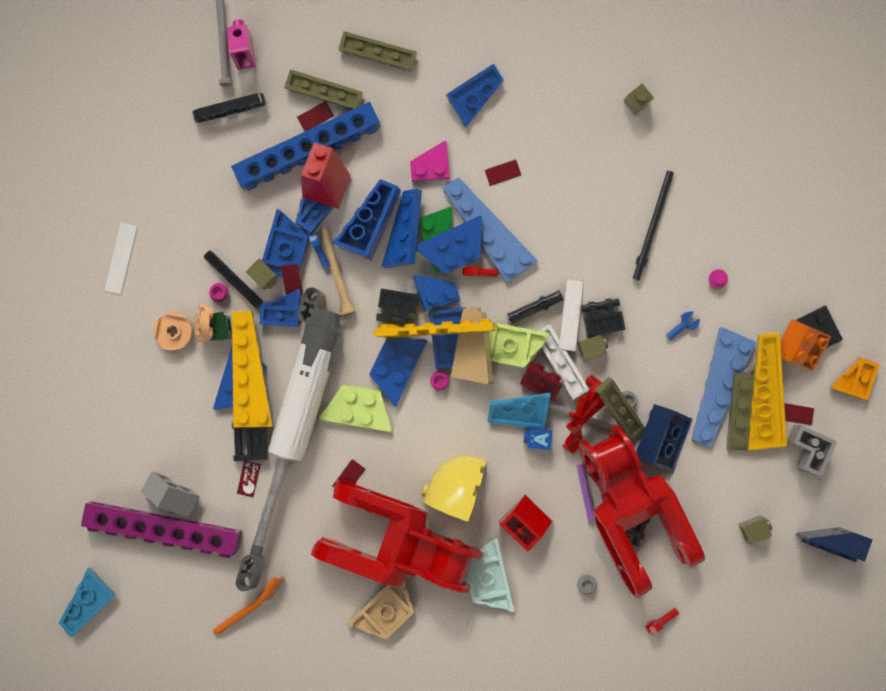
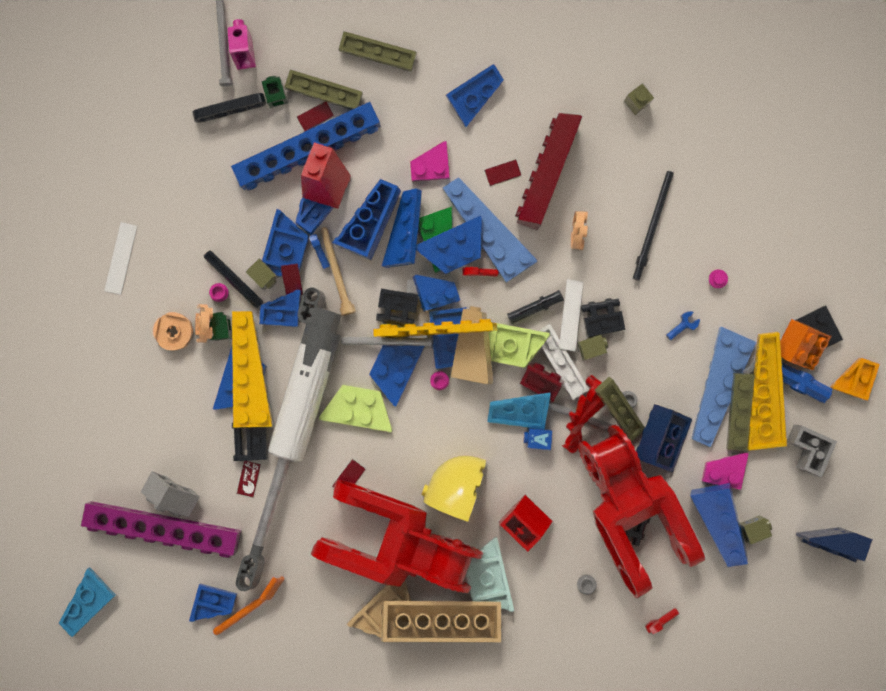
(212, 602): none -> blue wing
(269, 85): none -> dark green brick
(389, 341): none -> light grey bar
(441, 621): none -> tan slope
(548, 171): none -> dark red slope
(579, 230): none -> light nougat plate
(586, 492): medium lavender bar -> none
(721, 519): none -> blue wedge
(726, 470): none -> dark pink wing
(798, 414): dark red sticker -> none
(805, 383): none -> blue piece

